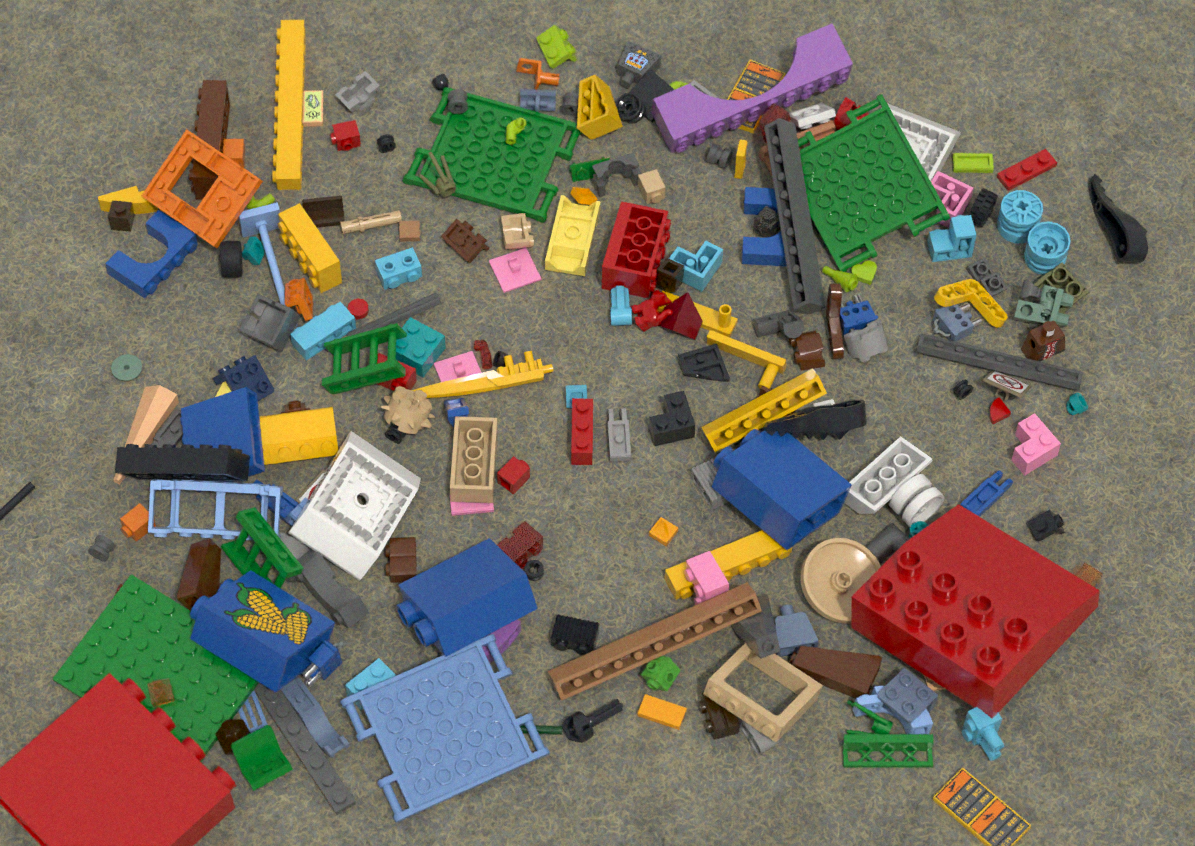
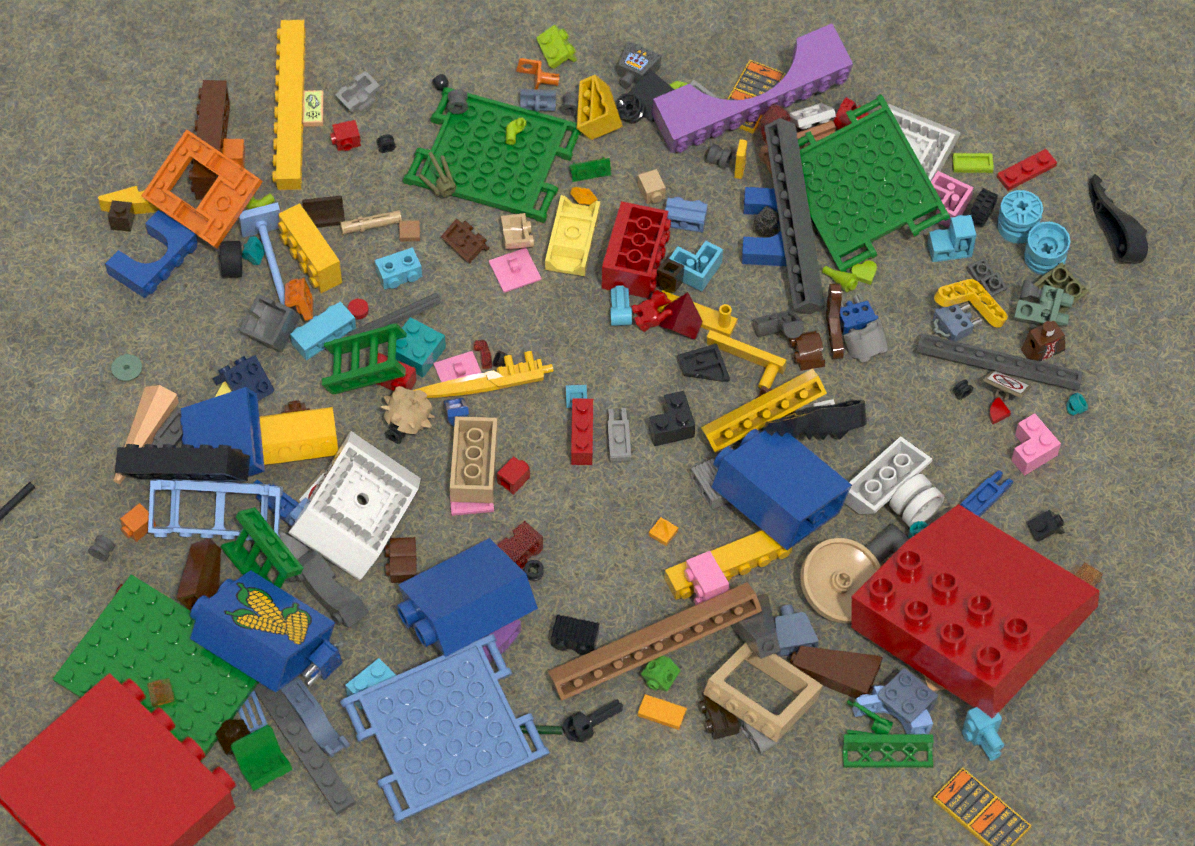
(625, 165): dark grey piece -> none
(687, 214): none -> medium blue brick

